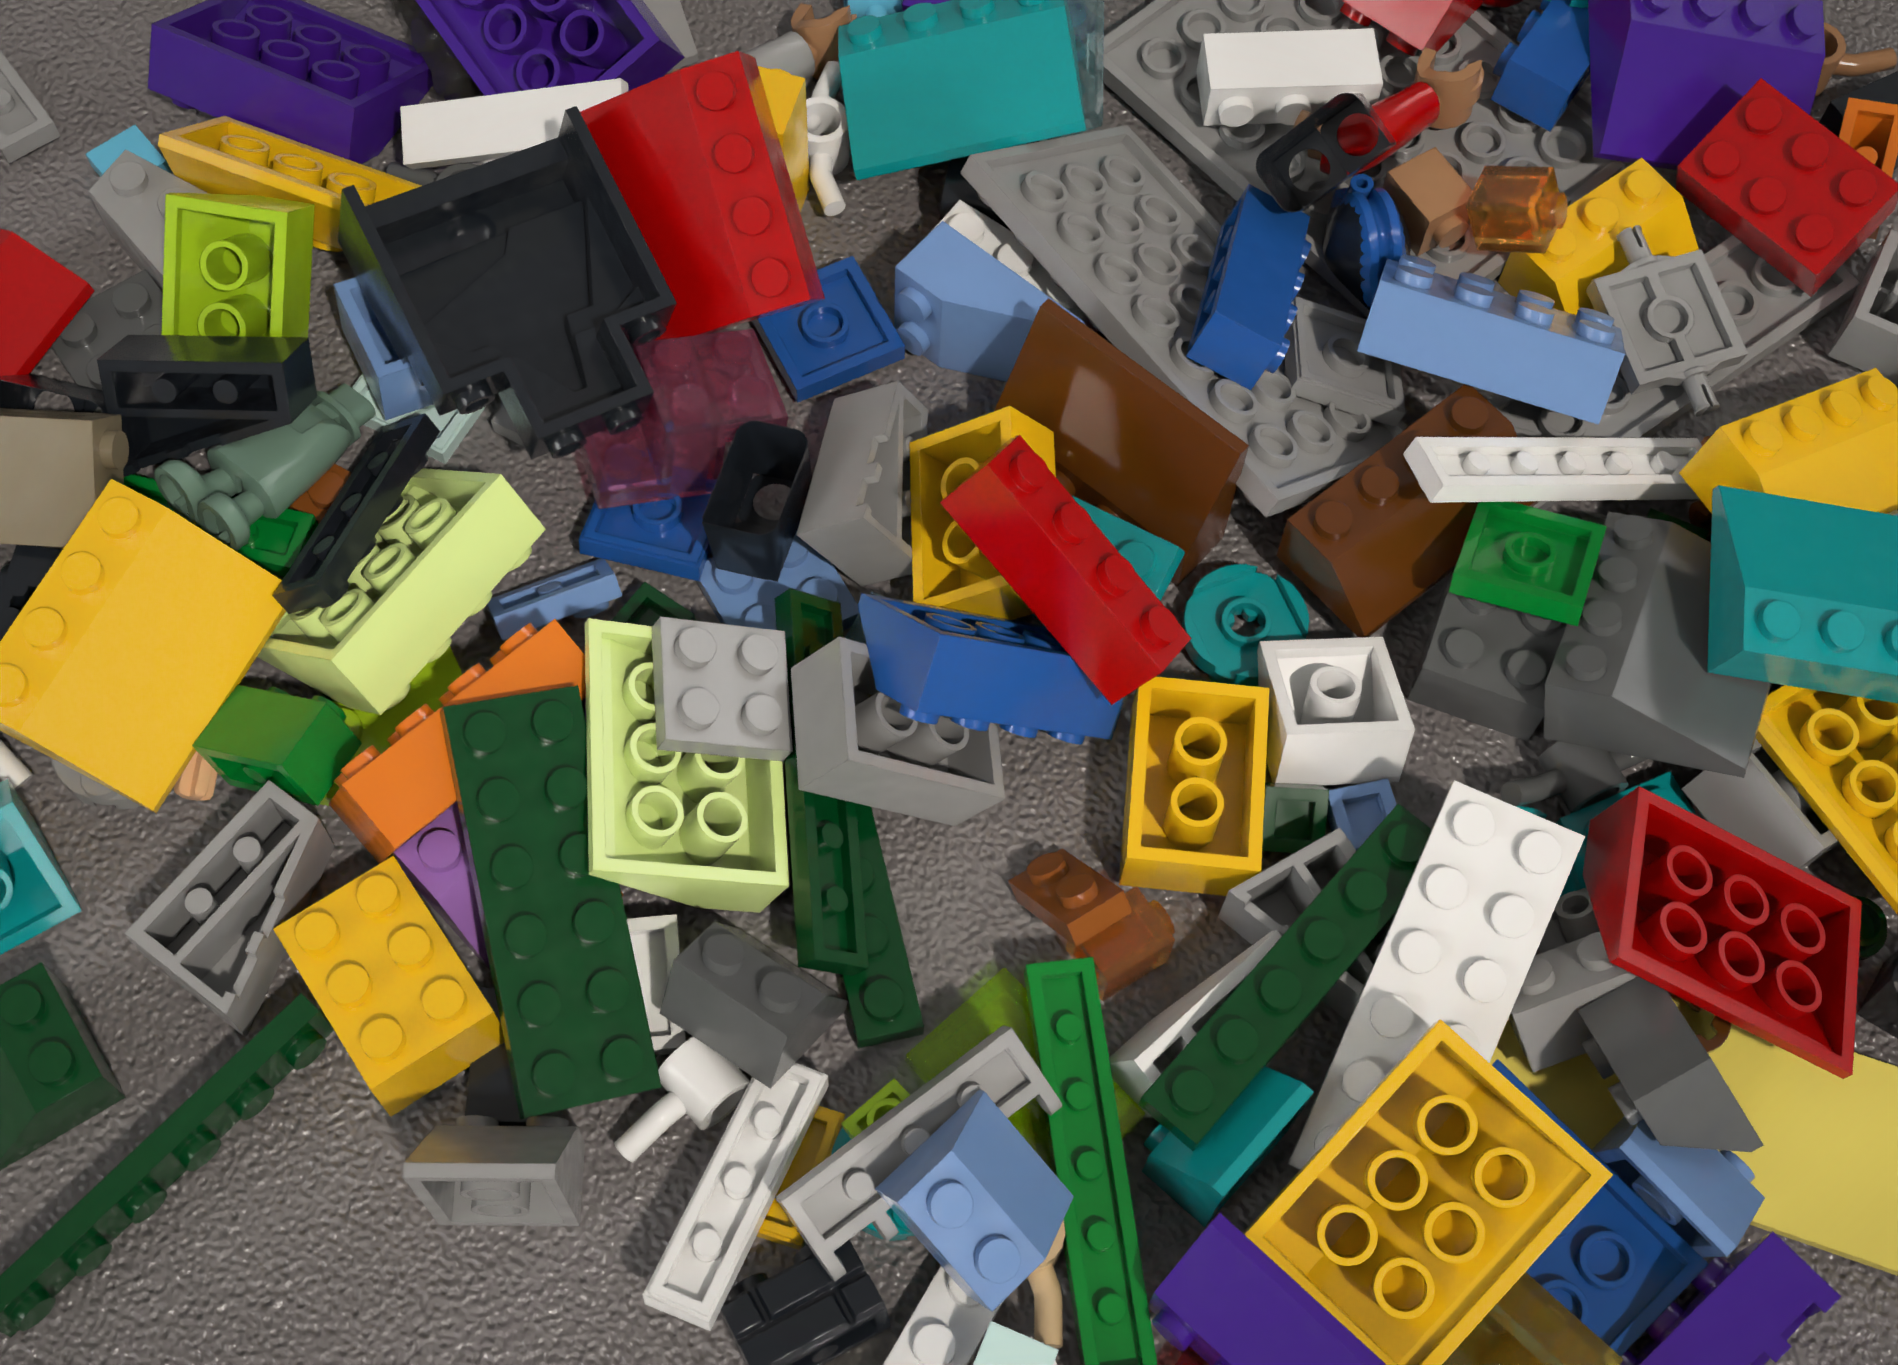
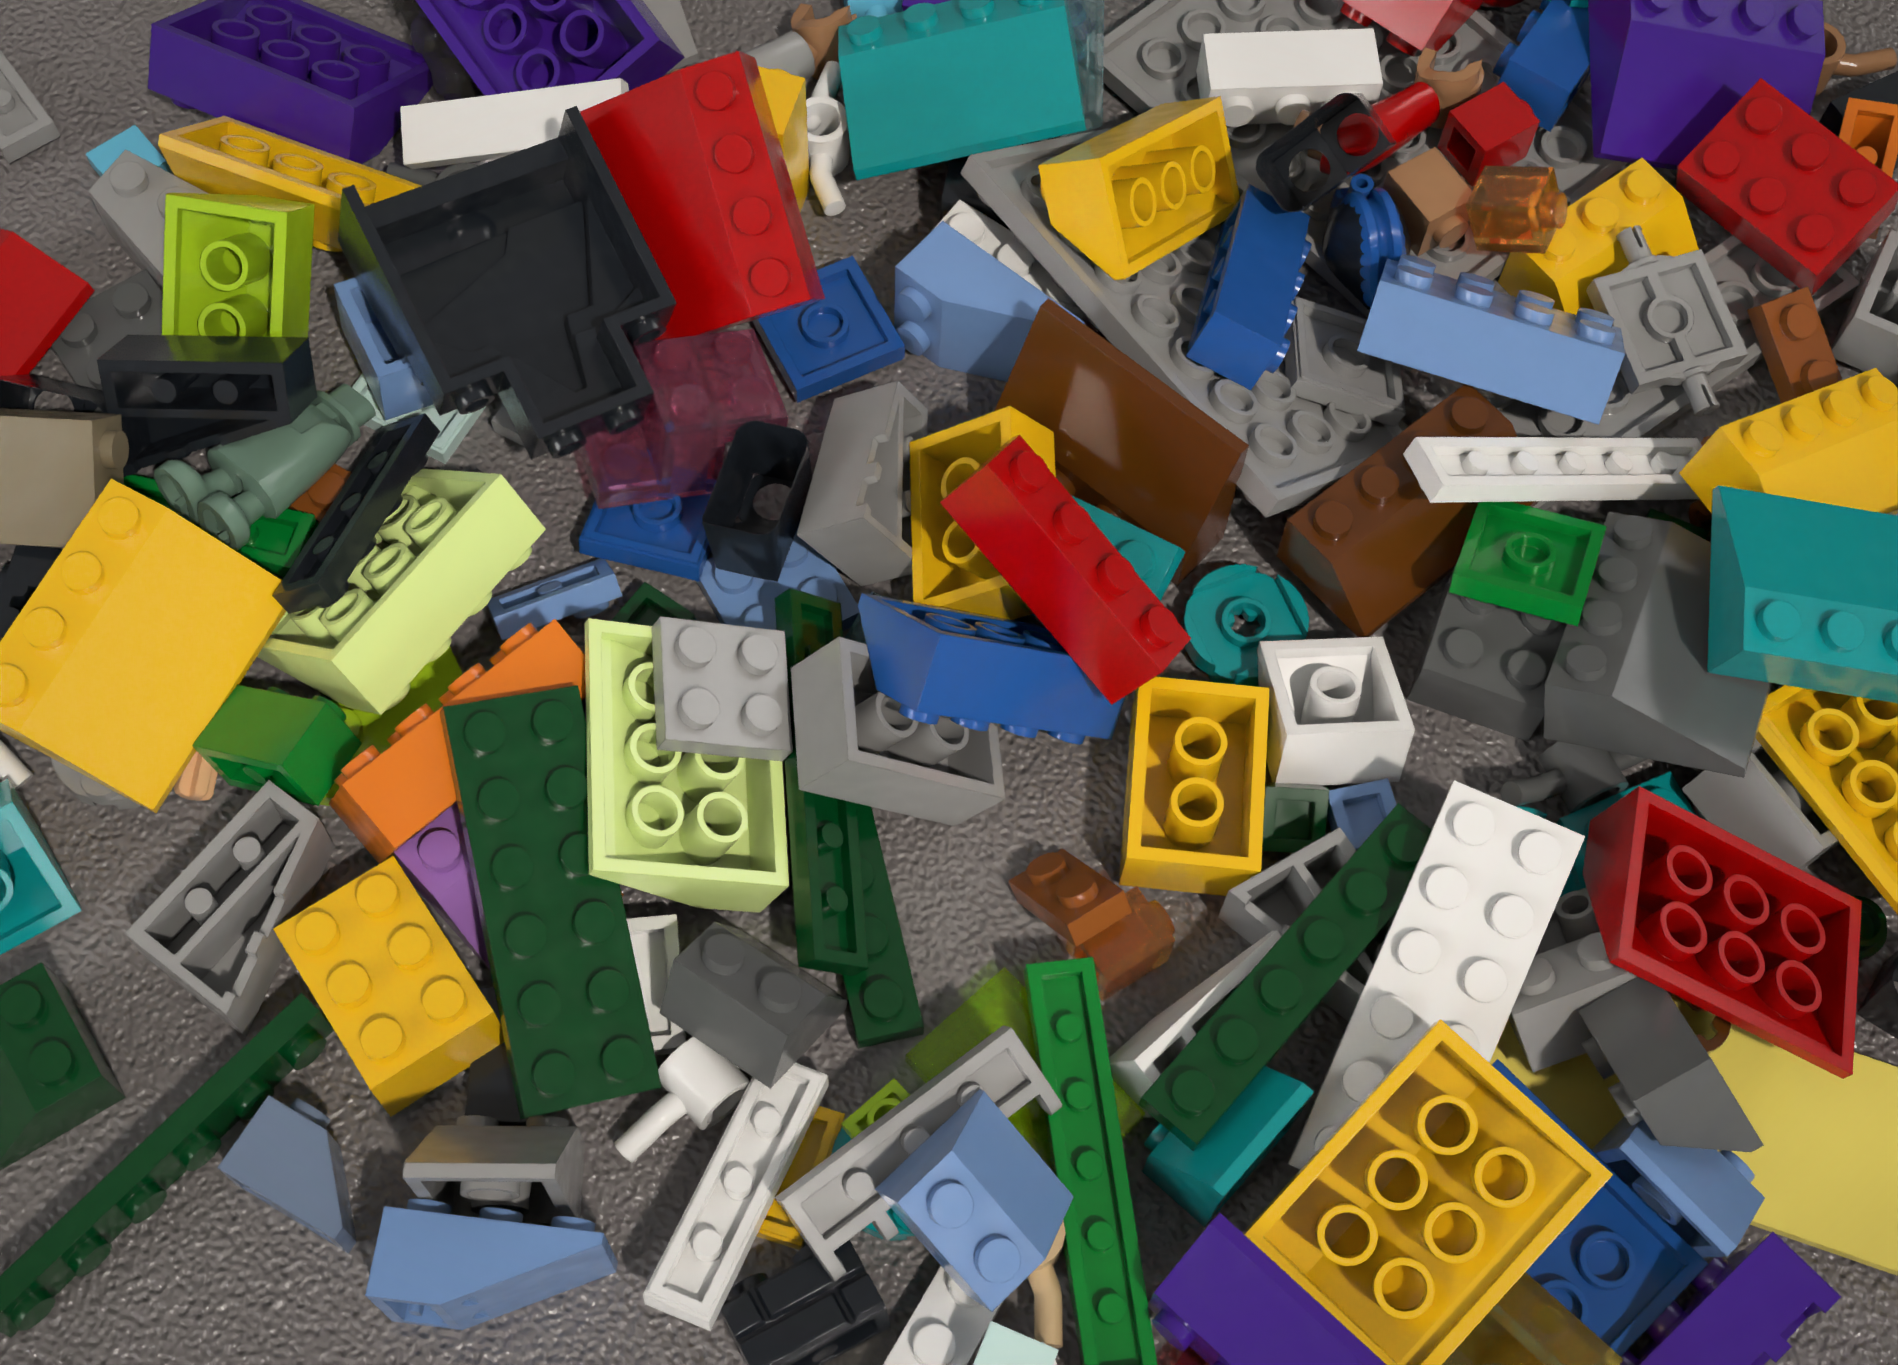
(295, 1168): none -> sand blue slope
(474, 1269): none -> medium blue slope
(1143, 185): none -> yellow slope
(1488, 132): none -> red brick
(1794, 344): none -> dark orange plate

